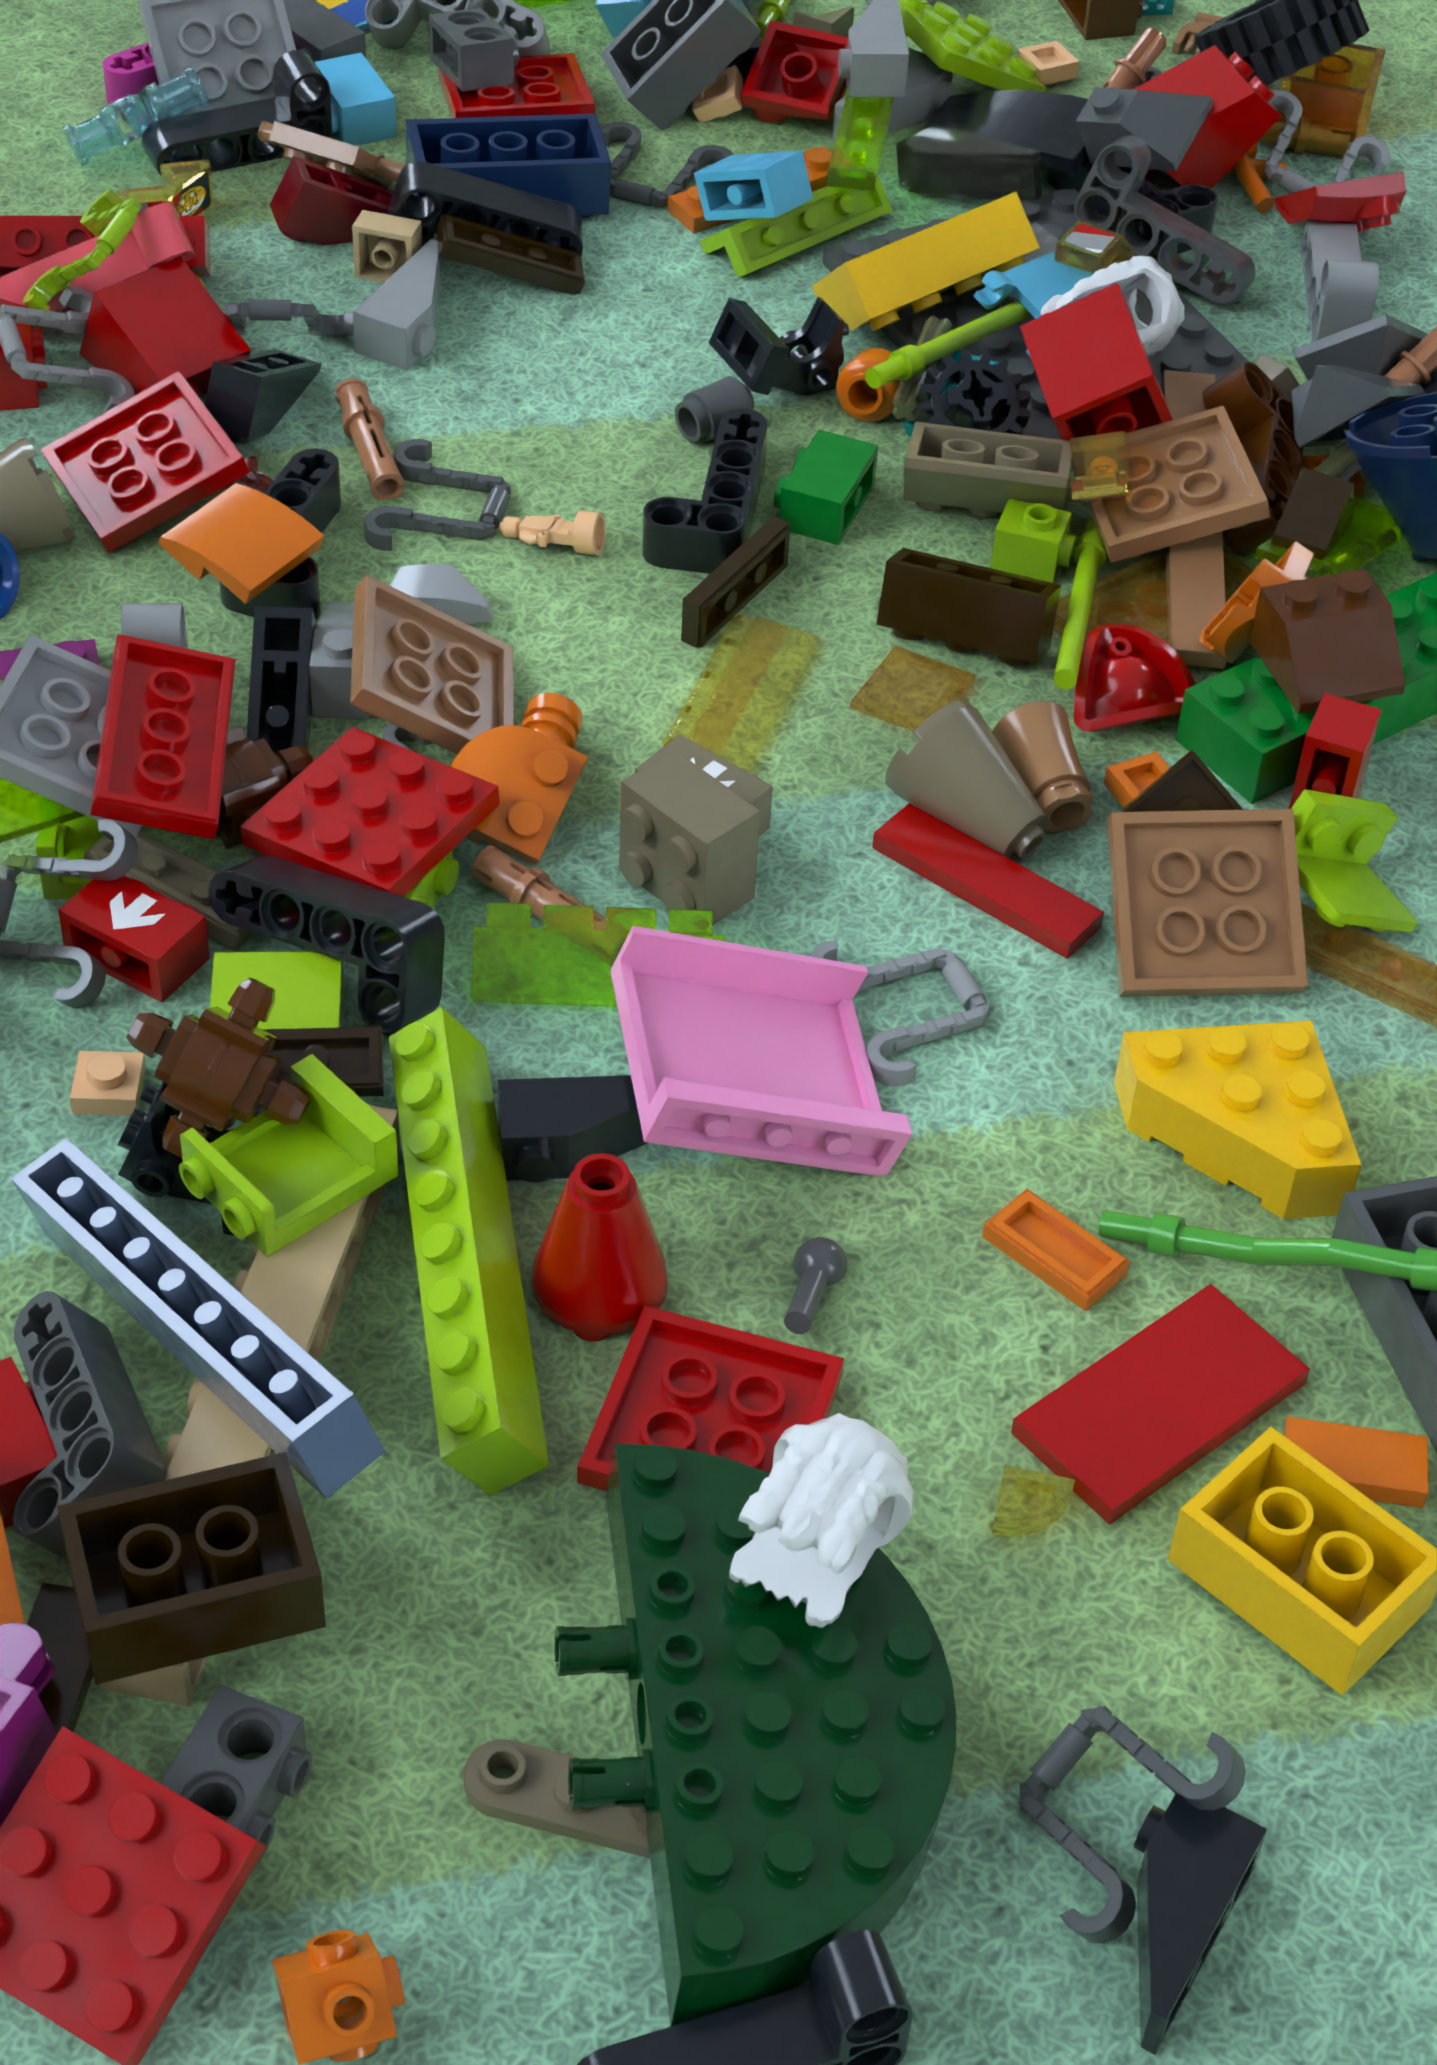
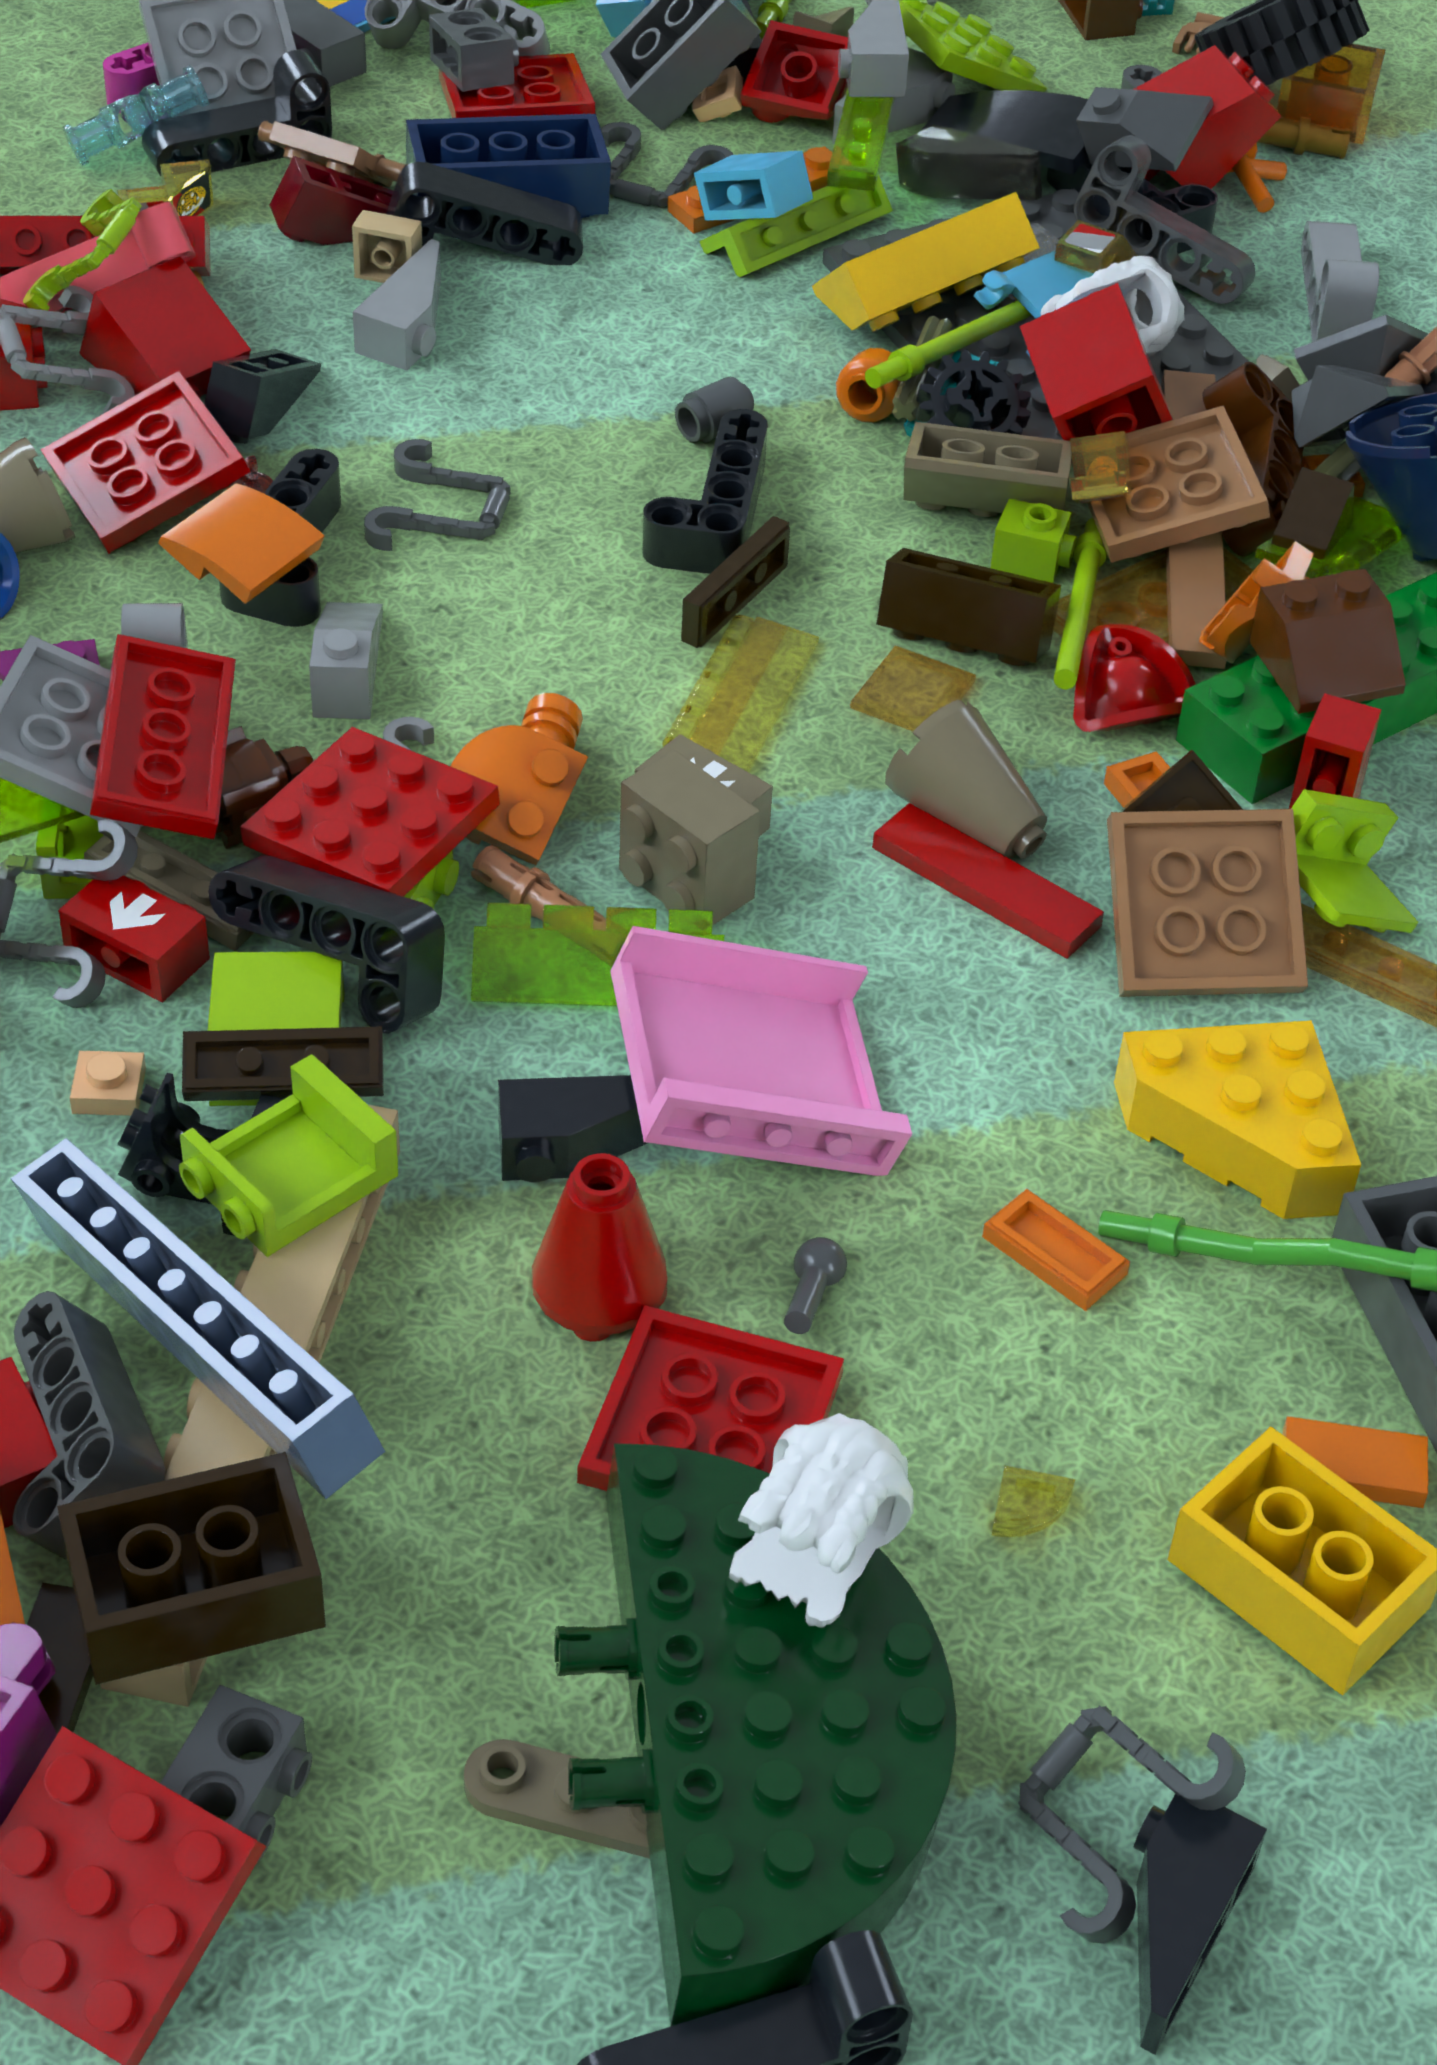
(219, 1066): reddish brown piece -> none
(281, 677): black slope -> none
(285, 310): dark grey piece -> none
(338, 1997): orange brick -> none
(360, 100): medium azure brick -> none
(364, 426): nougat pin -> none
(427, 668): medium nougat plate -> none
(445, 590): light grey slope -> none
(466, 1256): lime brick -> none
(510, 254): dark brown tile -> none
(584, 534): light nougat piece -> none
(767, 361): black tile -> none
(827, 486): green brick -> none
(901, 1038): light grey piece -> none
(1044, 755): medium nougat plant -> none
(1051, 62): light nougat plate -> none
(1131, 69): nougat axle -> none
(1159, 1402): red tile -> none
(1293, 182): light grey piece -> none
(1360, 202): red slope -> none

